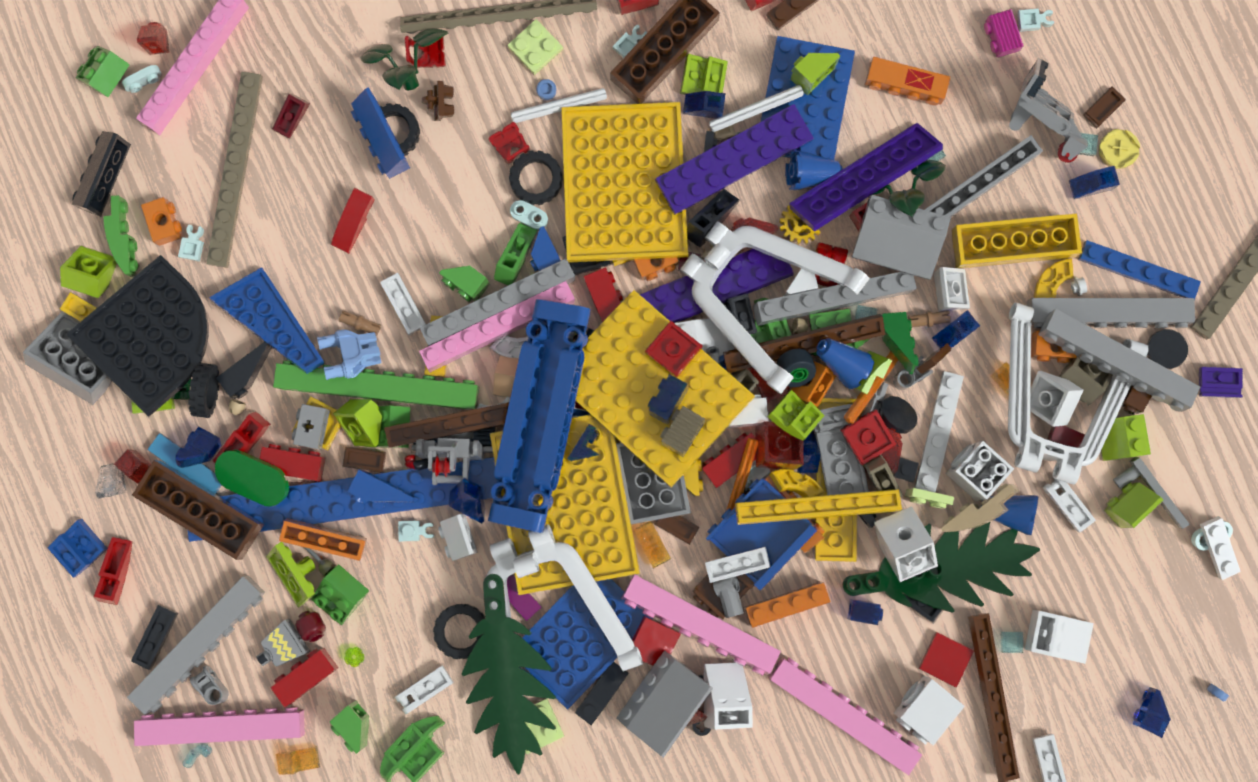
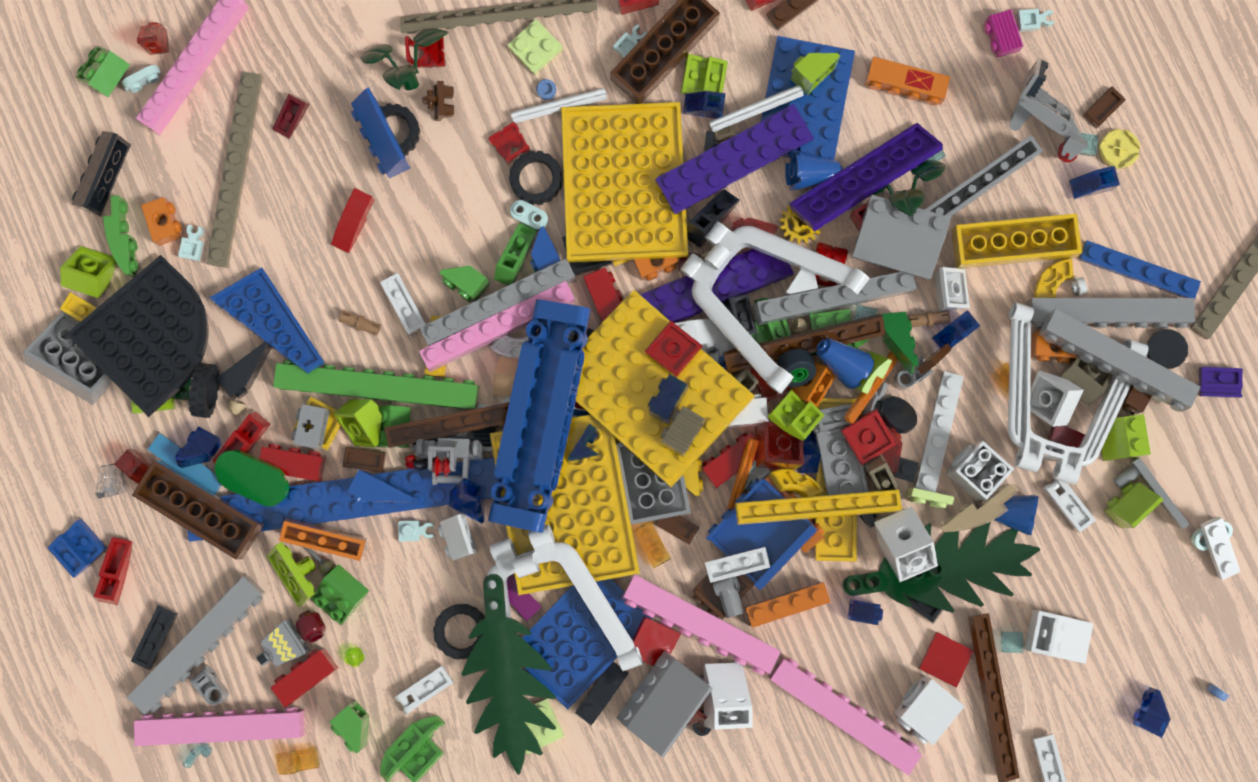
(356, 351): light blue connector -> none

